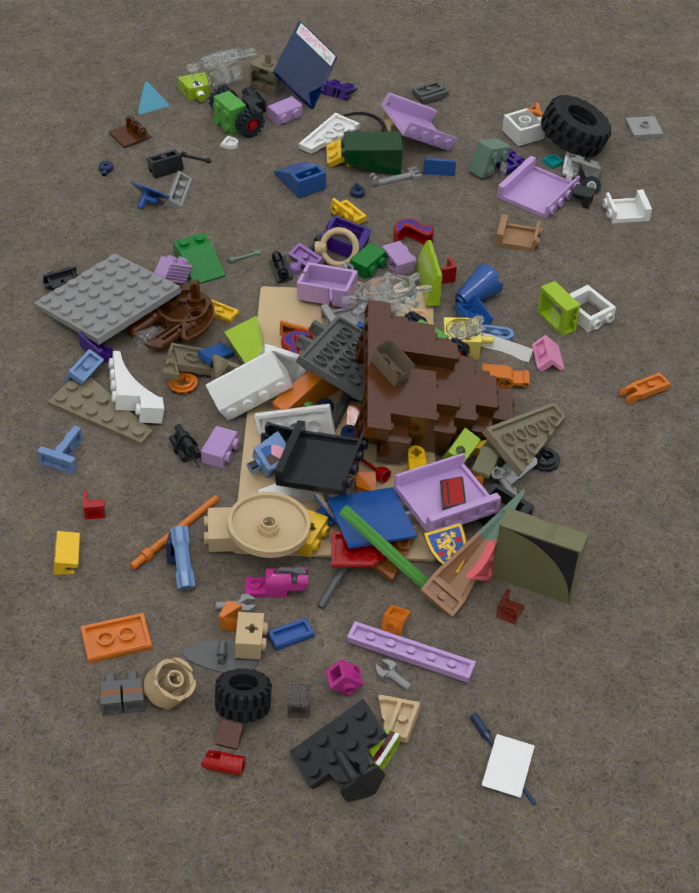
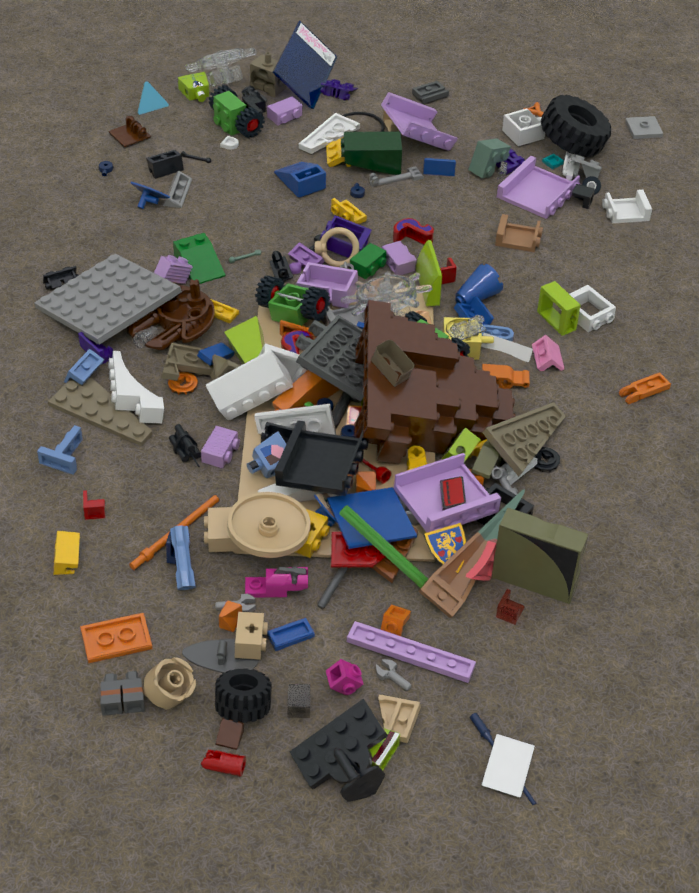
(291, 301): none -> brick

